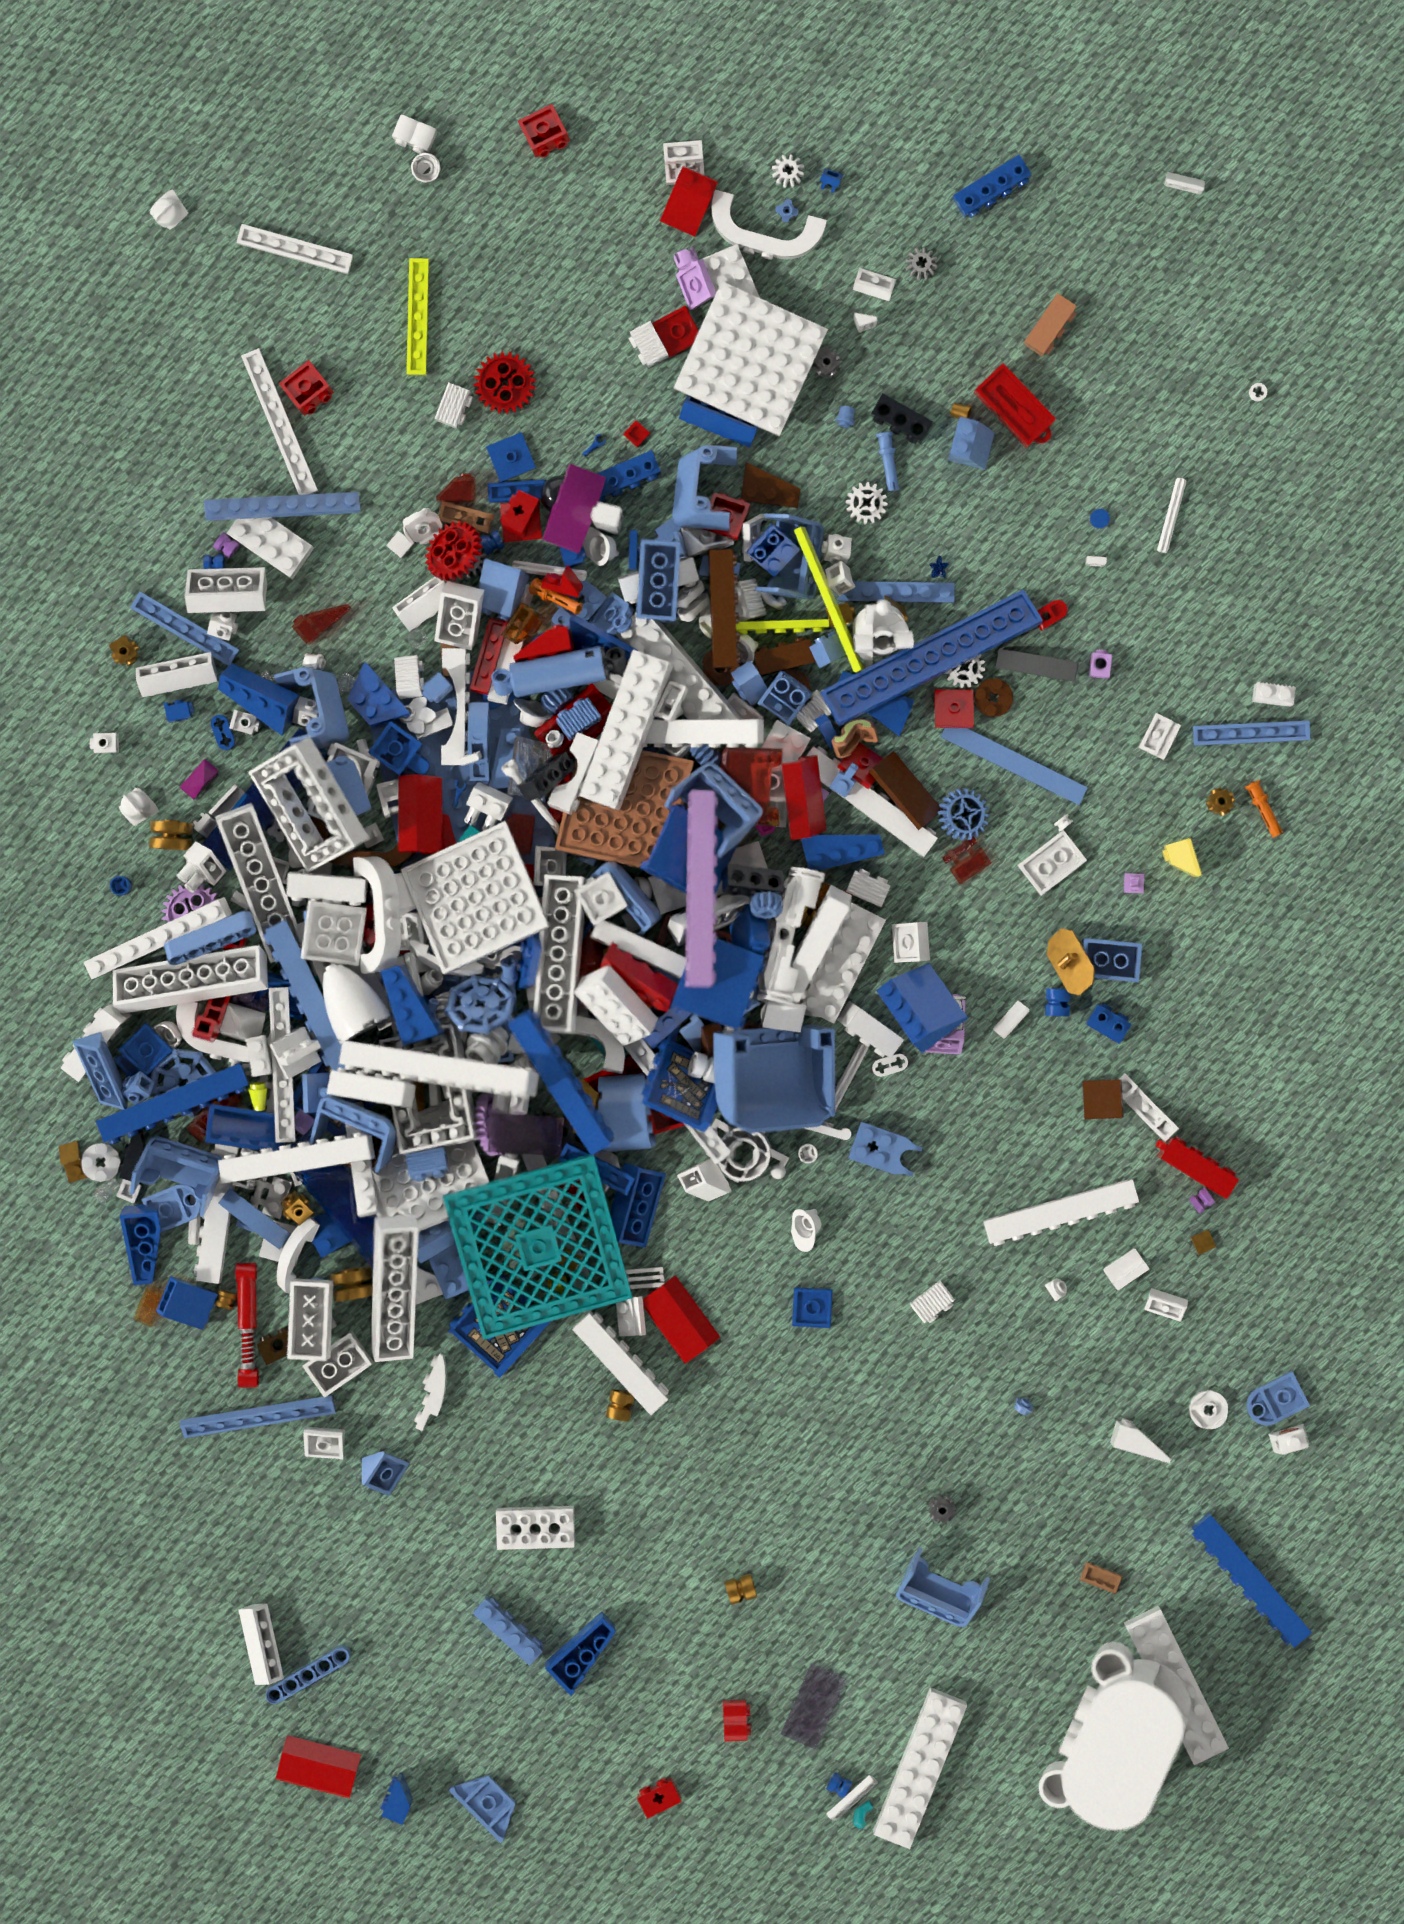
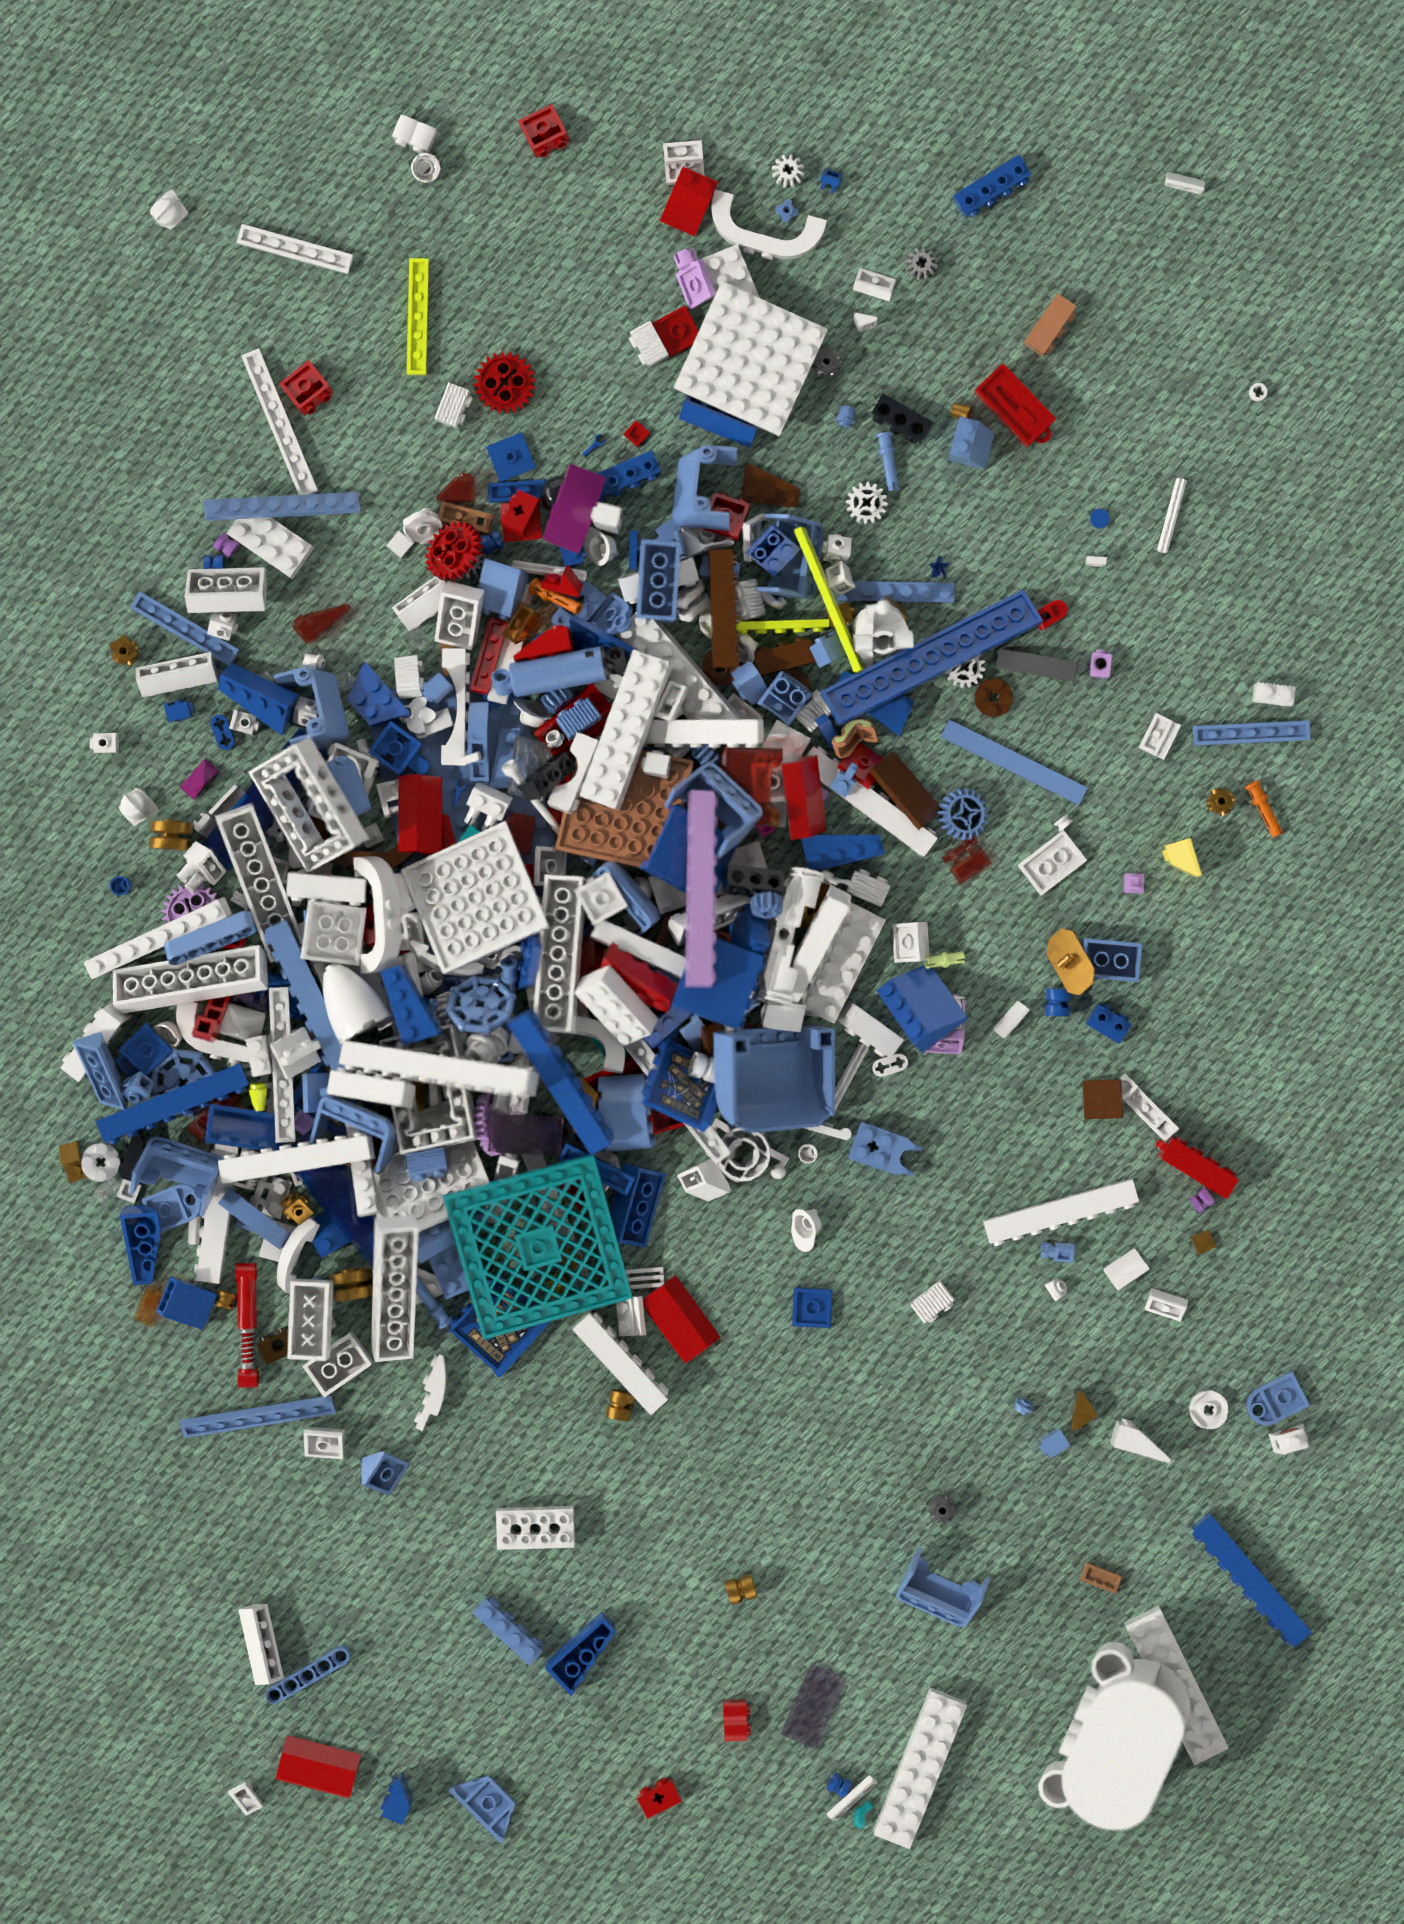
(246, 1798): none -> white slope
(435, 1308): none -> medium blue pin
(656, 764): none -> white brick
(829, 879): none -> white plate
(944, 960): none -> yellowish green pin
(954, 708): red plate -> none
(1053, 1443): none -> medium blue brick
(1061, 1252): none -> medium blue plate
(1082, 1412): none -> pearl gold slope

